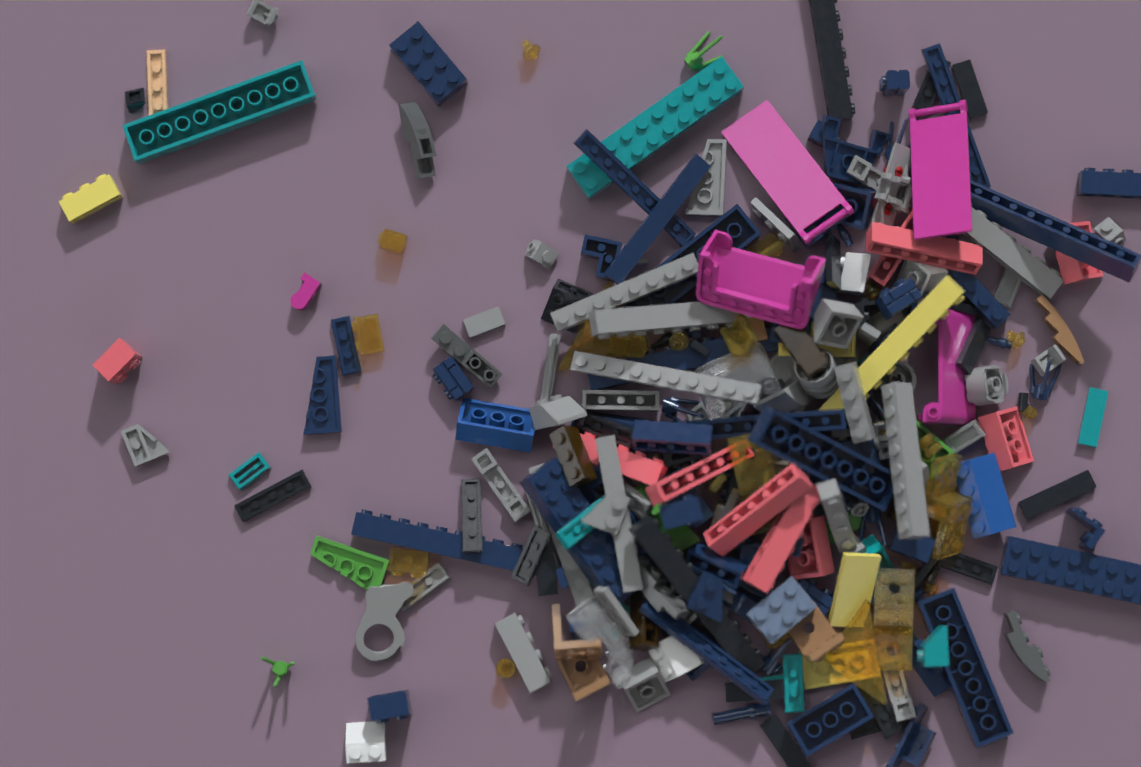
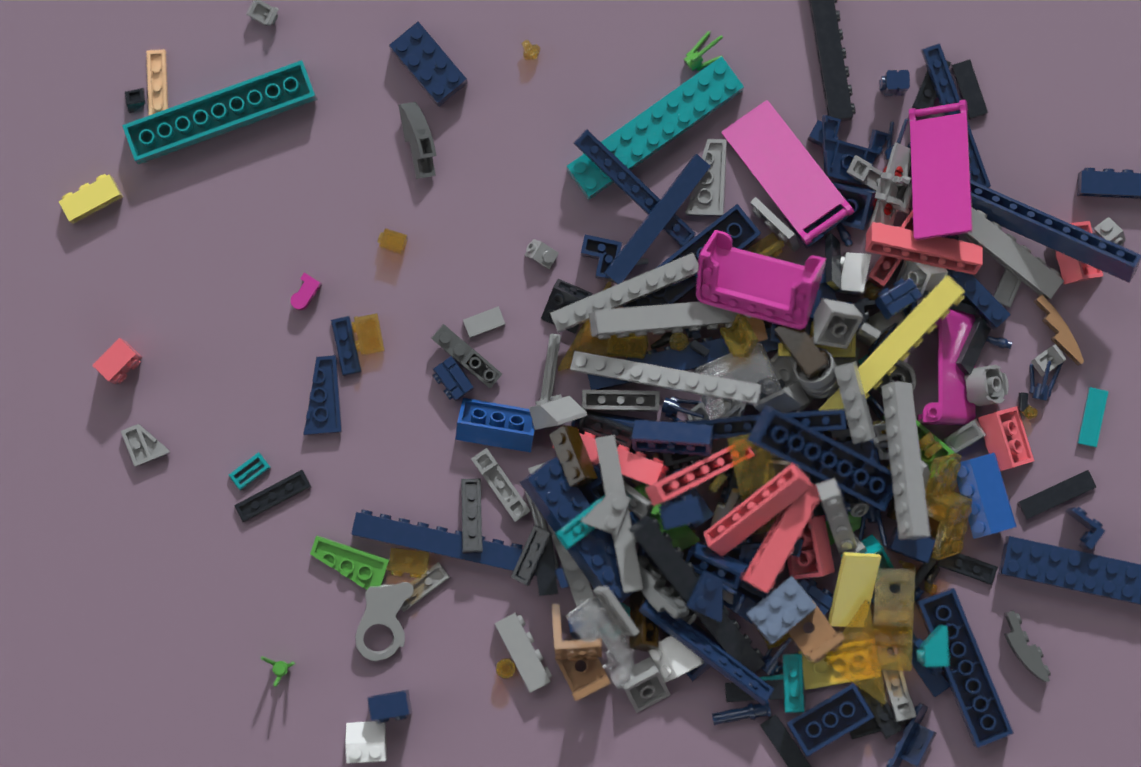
(1017, 339): clear yellow plate -> none

